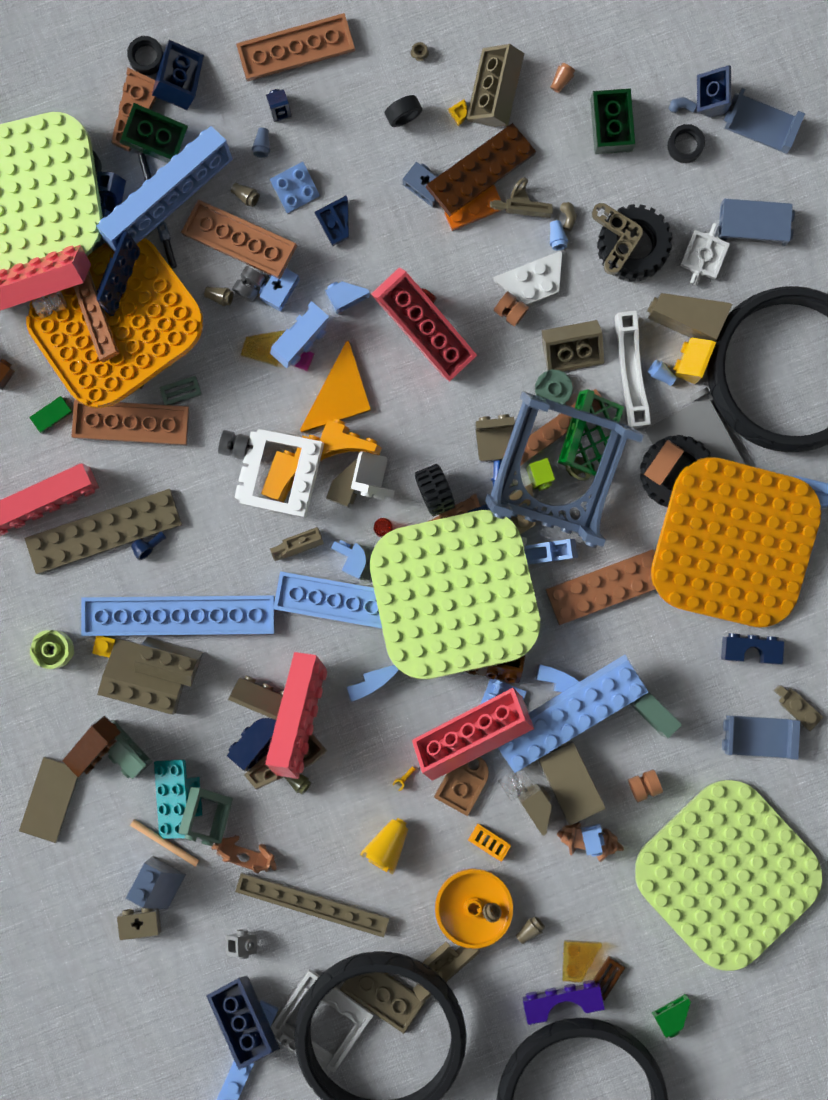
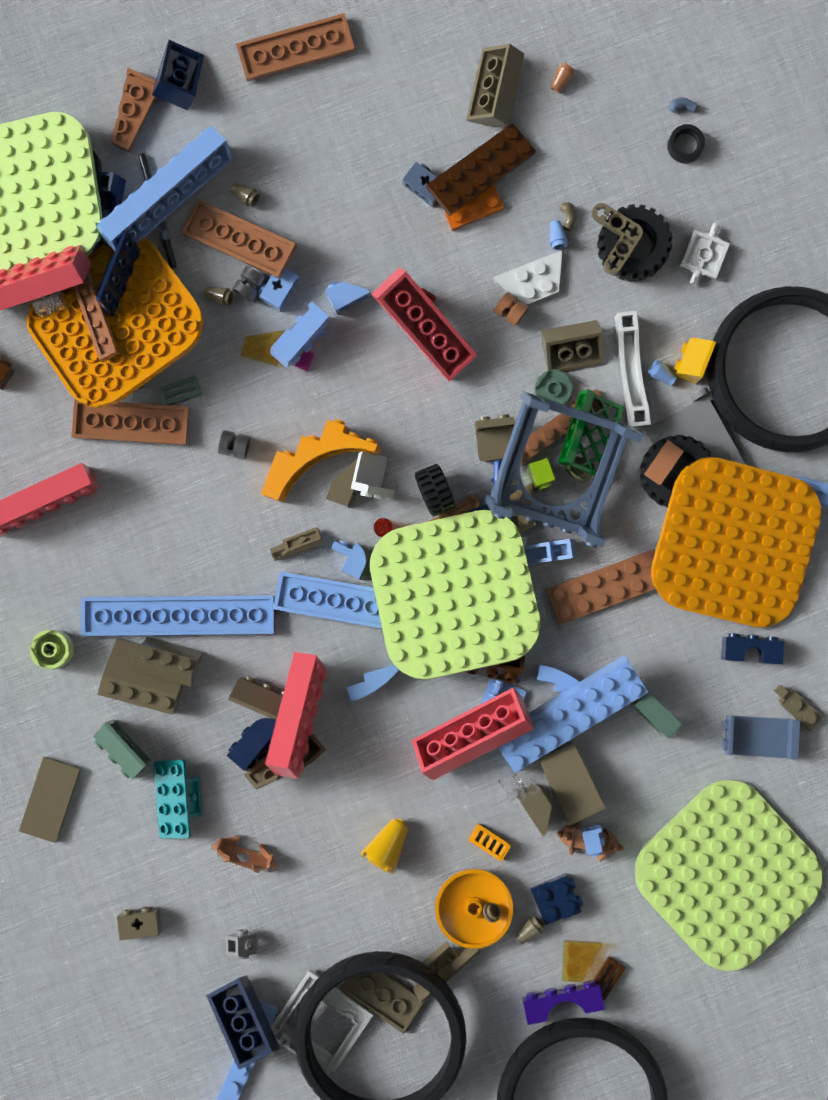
(50, 414): green tile -> none
(92, 747): reddish brown brick -> none
(103, 531): dark tan plate -> none
(103, 646): yellow plate -> none
(140, 42): black tyre -> none
(143, 549): dark blue bar -> none
(153, 133): dark green brick -> none
(155, 885): sand blue slope -> none
(164, 842): light nougat bar -> none
(220, 818): sand green window -> none
(261, 145): sand blue cone -> none
(278, 104): dark blue slope -> none
(294, 187): light blue hinge -> none
(299, 785): olive cone -> none
(303, 480): white hinge -> none
(312, 904): dark tan plate -> none
(335, 220): dark blue wing -> none
(340, 395): light orange tile -> none
(403, 111): black tyre -> none
(404, 778): yellow hand -> none
(419, 47): dark tan plate -> none
(459, 112): yellow tile -> none
(463, 786): medium nougat tile -> none
(521, 204): dark tan piece -> none
(557, 899): none -> dark blue plate
(612, 121): dark green brick -> none
(645, 785): nougat wheel -> none
(672, 1016): green slope -> none
(689, 315): dark tan slope -> none
(714, 92): dark blue slope -> none
(756, 220): sand blue panel -> none
(763, 122): sand blue panel -> none

